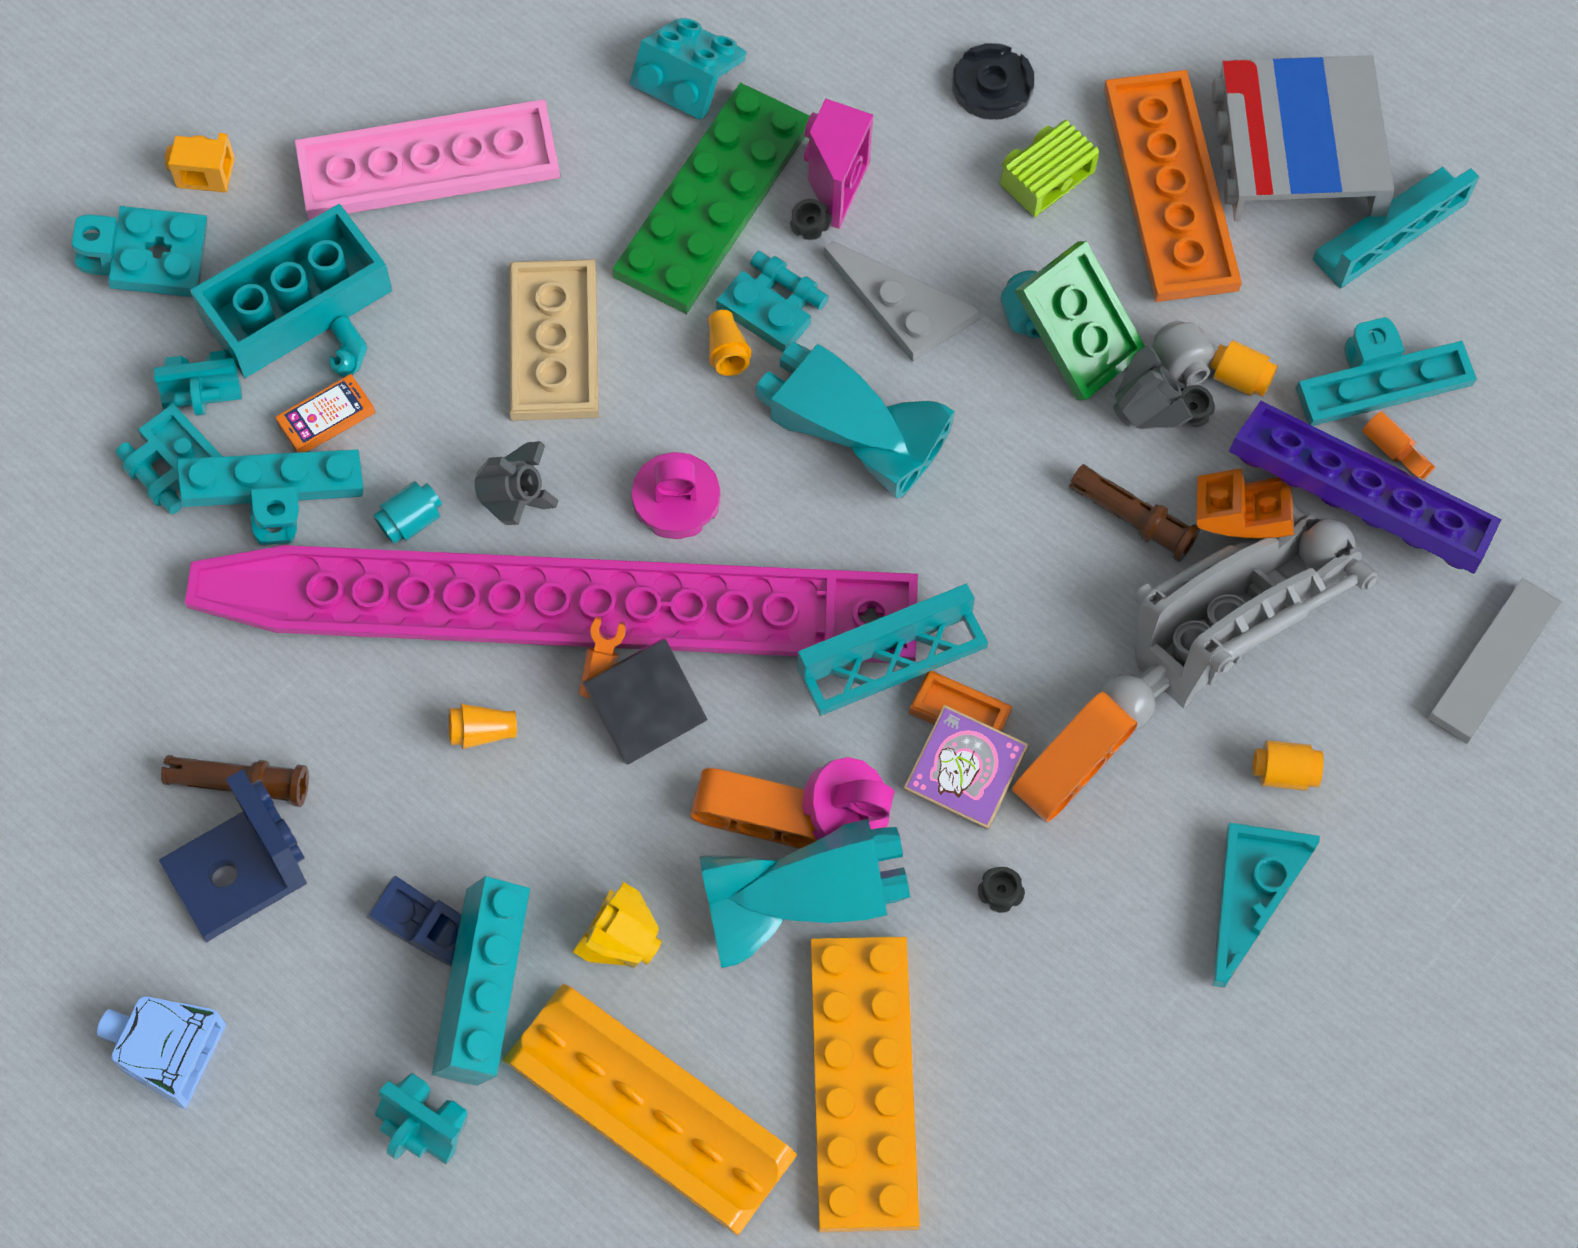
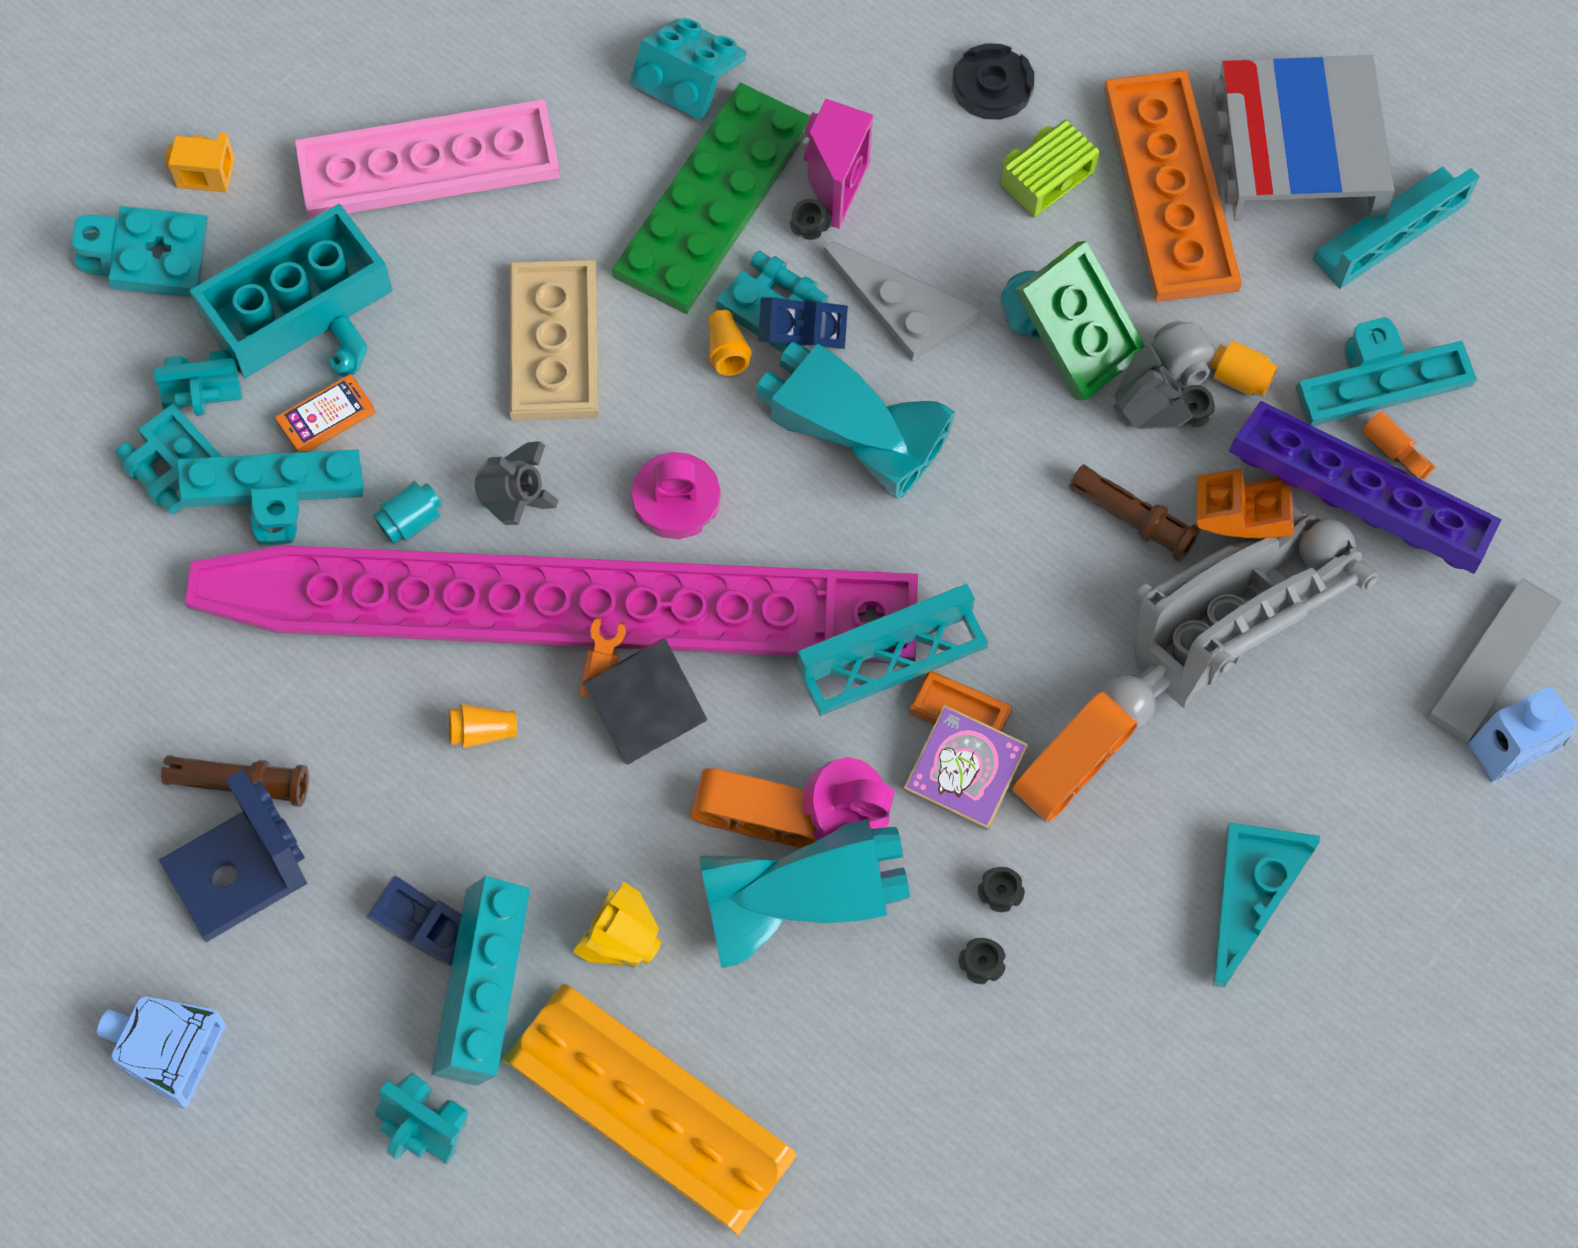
(802, 322): none -> dark blue slope
(864, 1085): light orange plate -> none
(982, 948): none -> pearl dark grey plate
(1288, 765): light orange brick -> none
(1533, 730): none -> light blue torso

